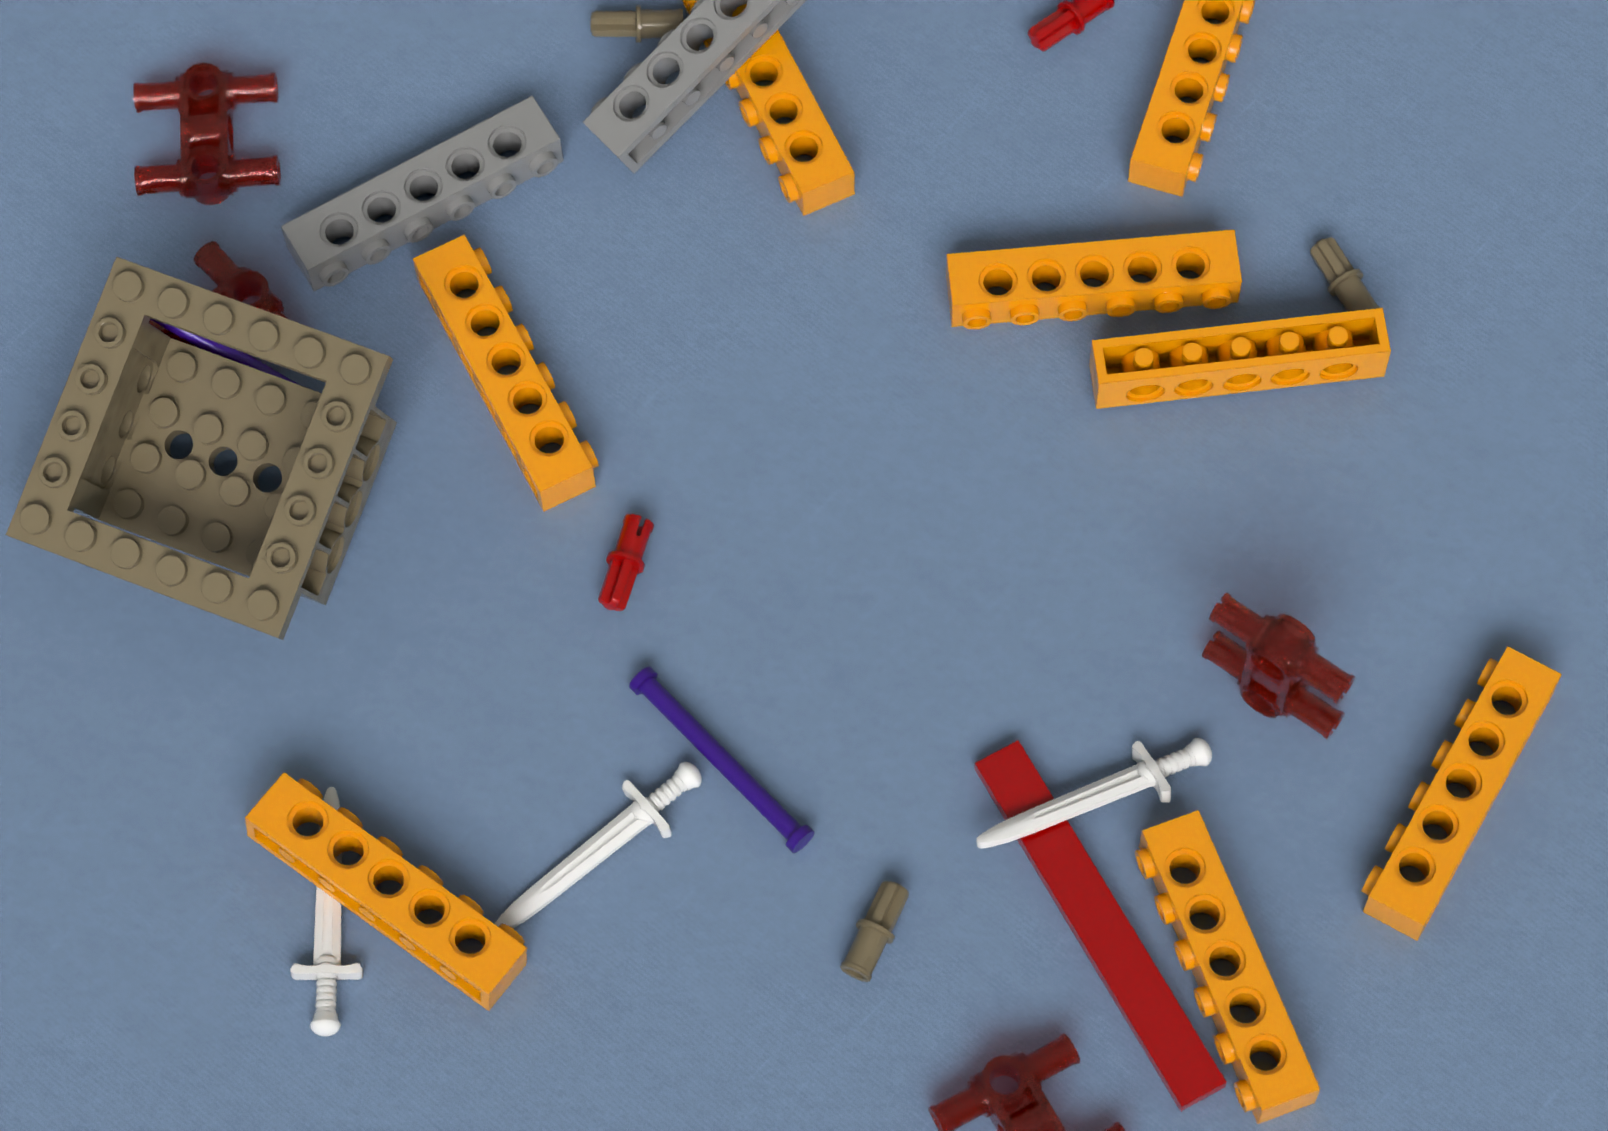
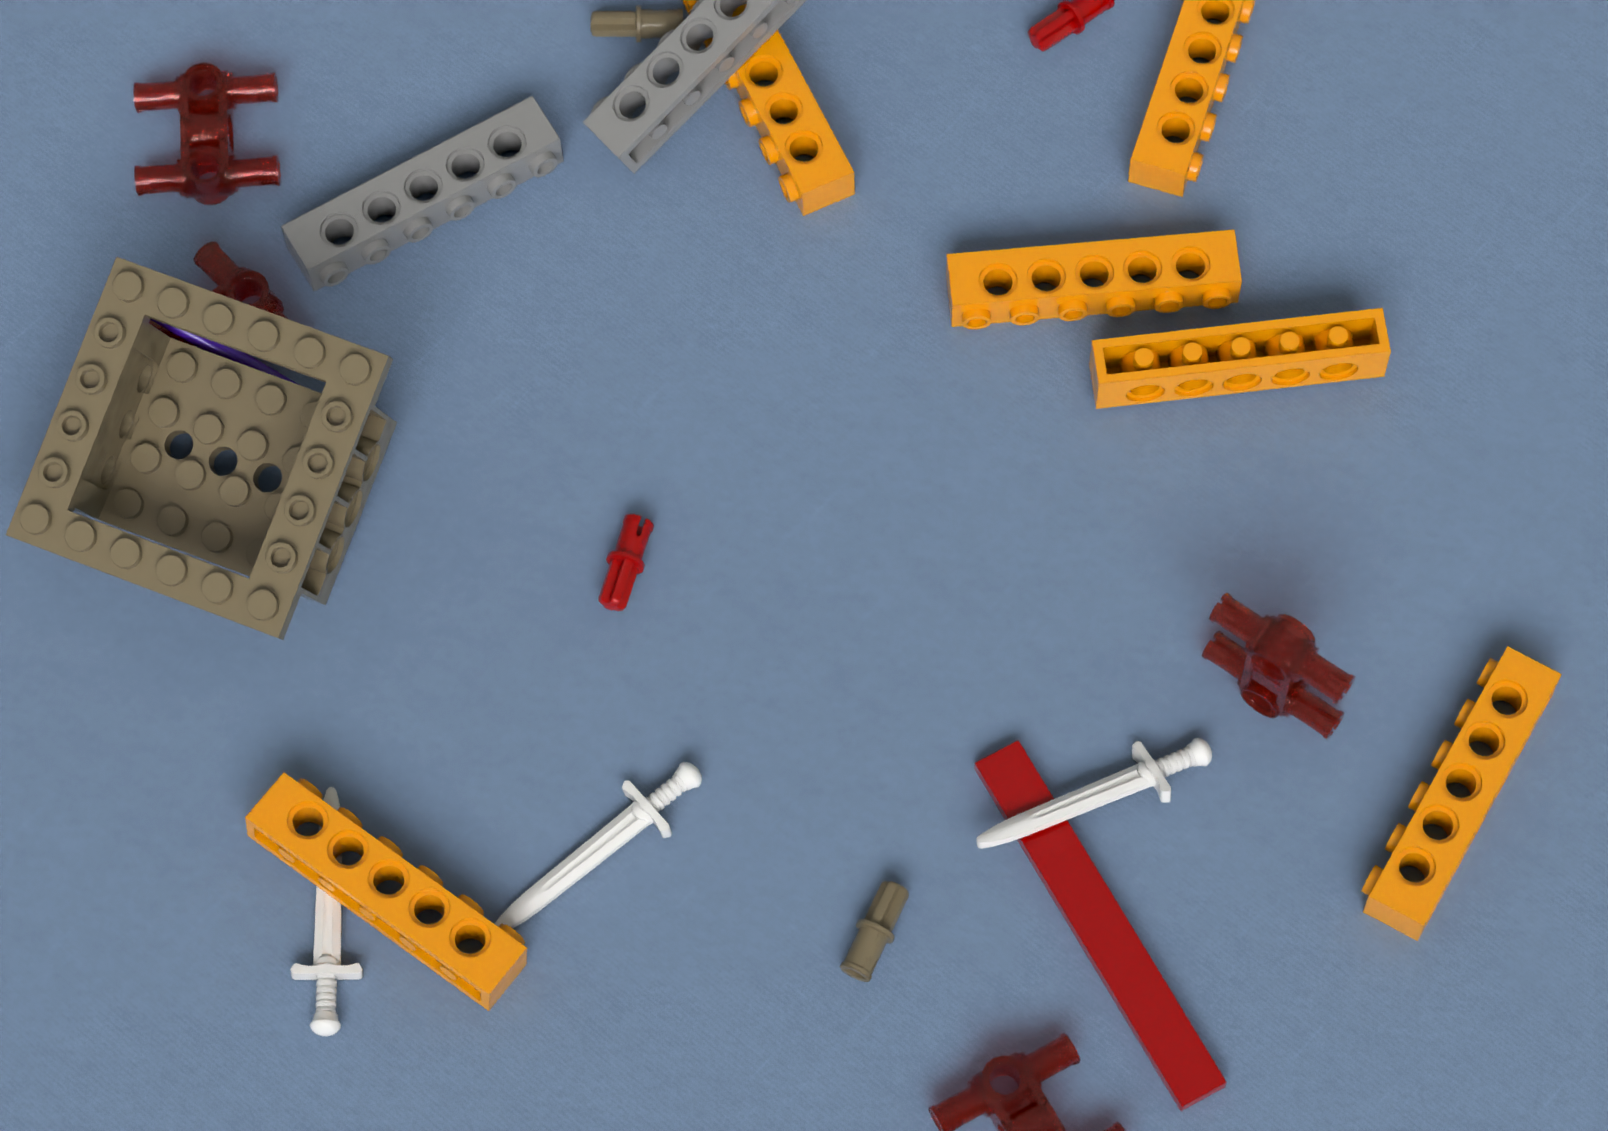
(550, 475): light orange brick -> none
(795, 834): dark purple bar -> none
(1188, 845): light orange brick -> none
(1343, 278): dark tan axle -> none

